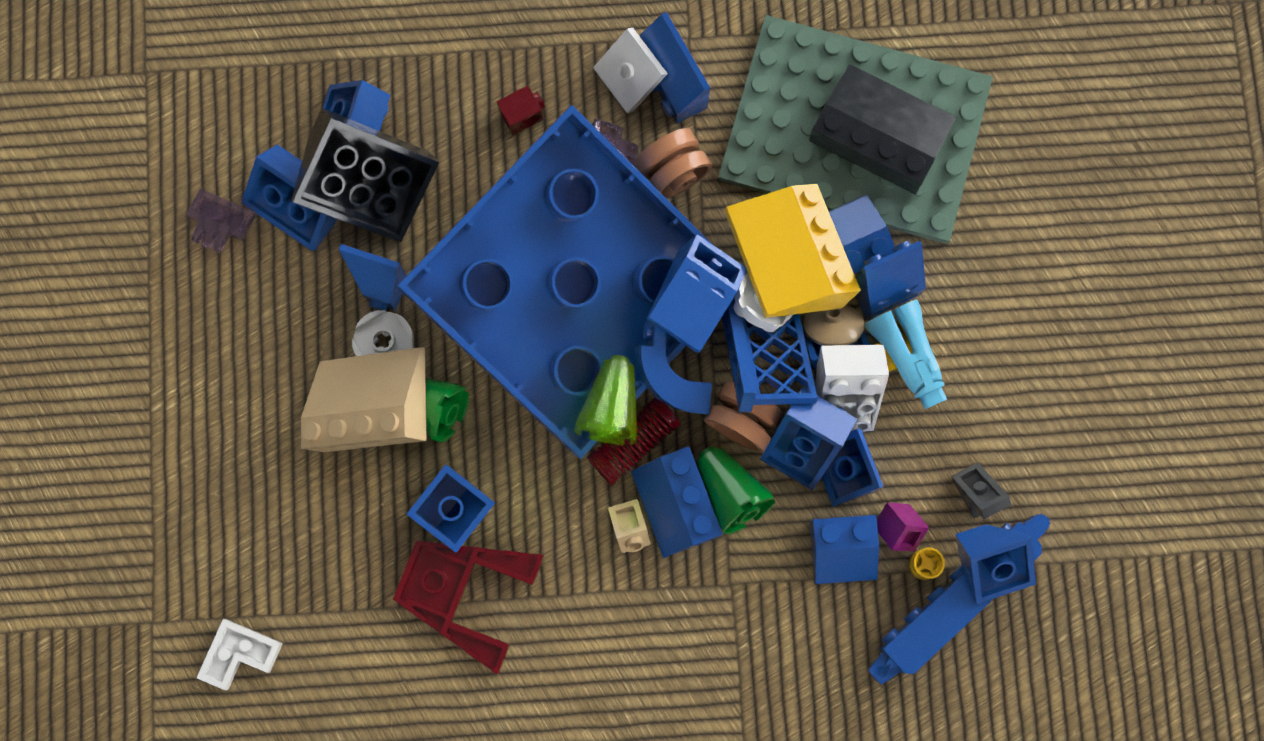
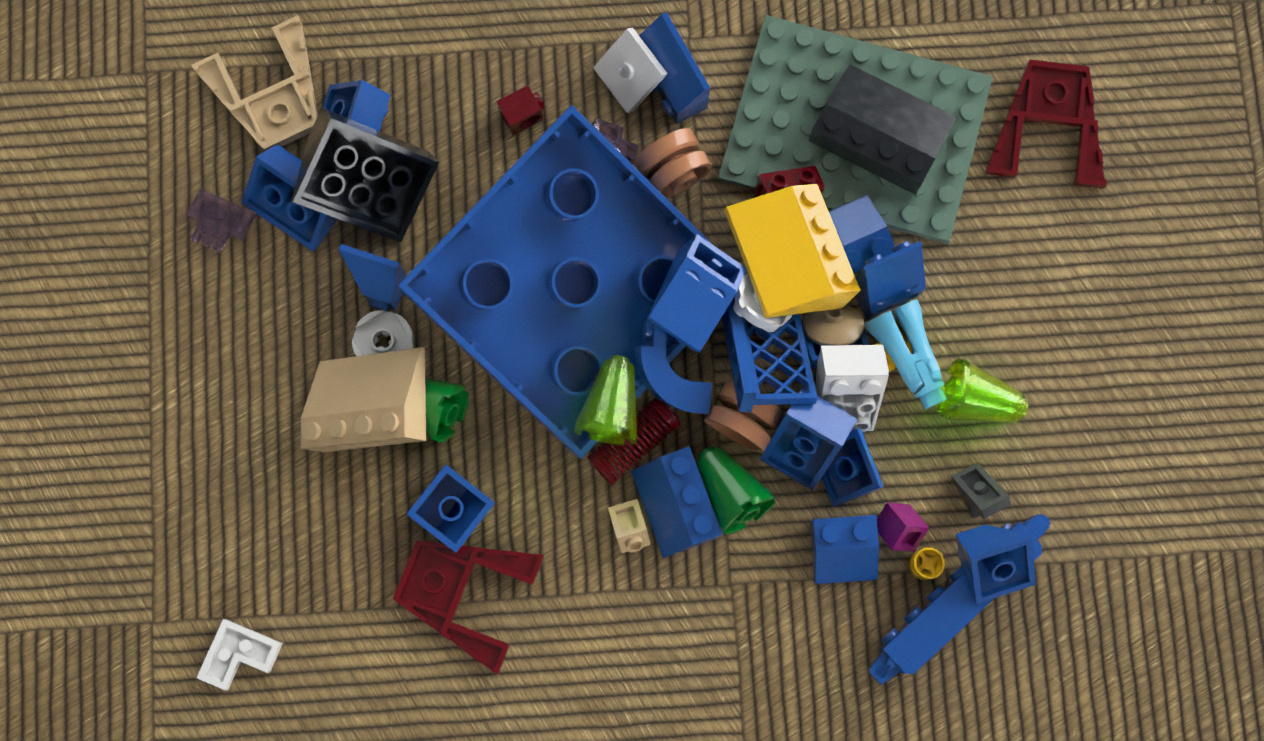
(280, 111): none -> tan wing
(782, 179): none -> dark red bracket
(980, 396): none -> clear neon green cone
(1054, 96): none -> dark red wing

